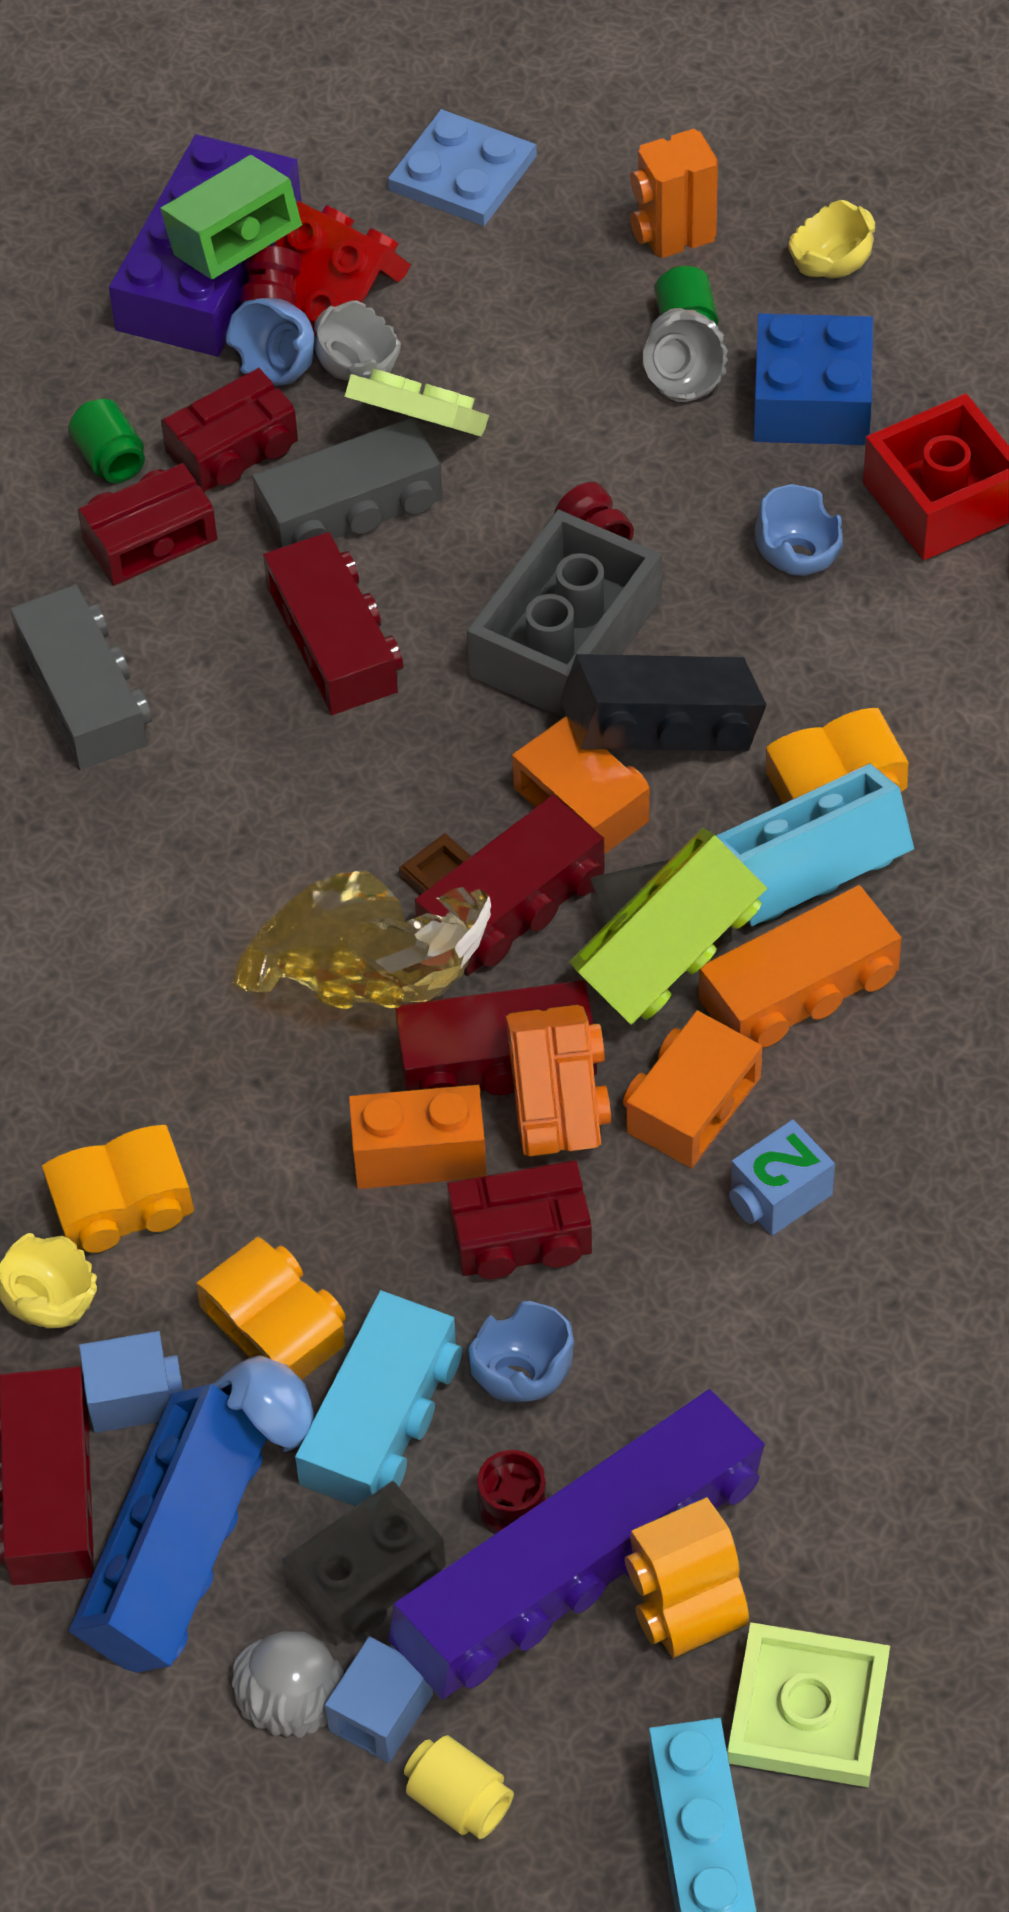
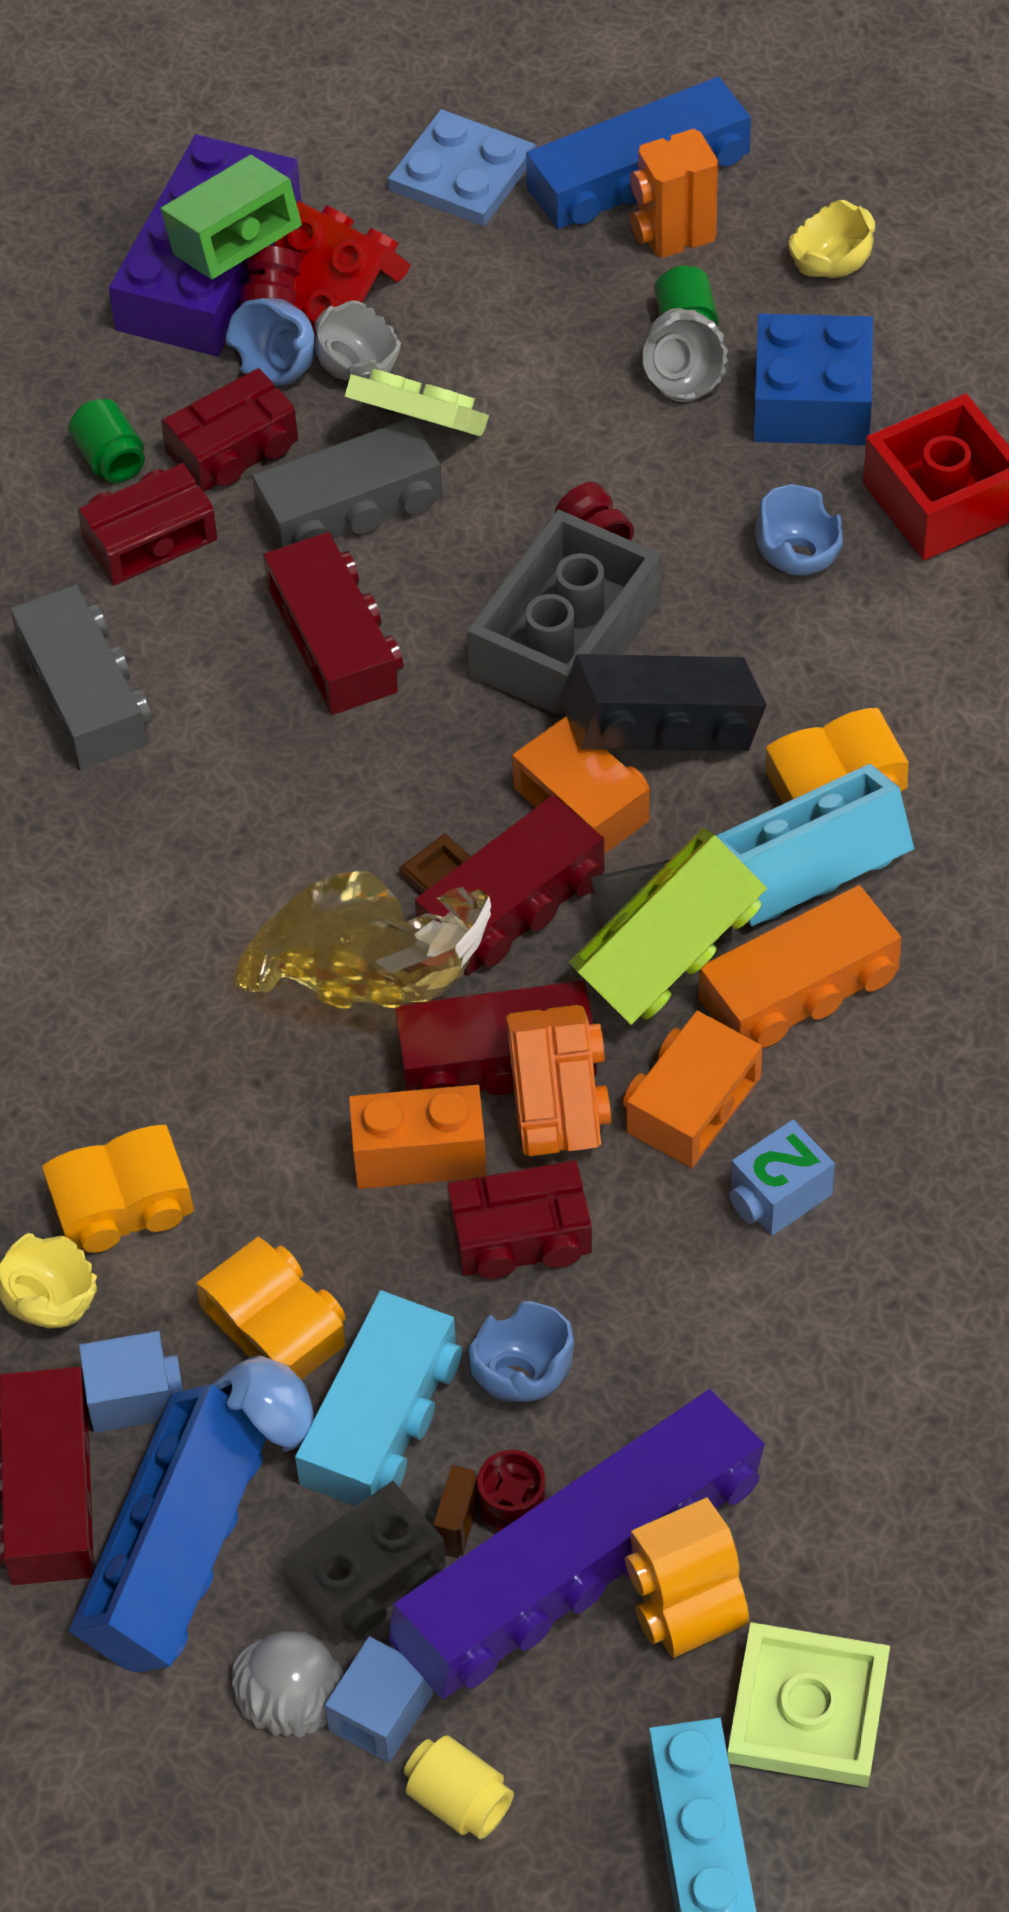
(457, 1510): none -> reddish brown tile
(592, 167): none -> blue brick

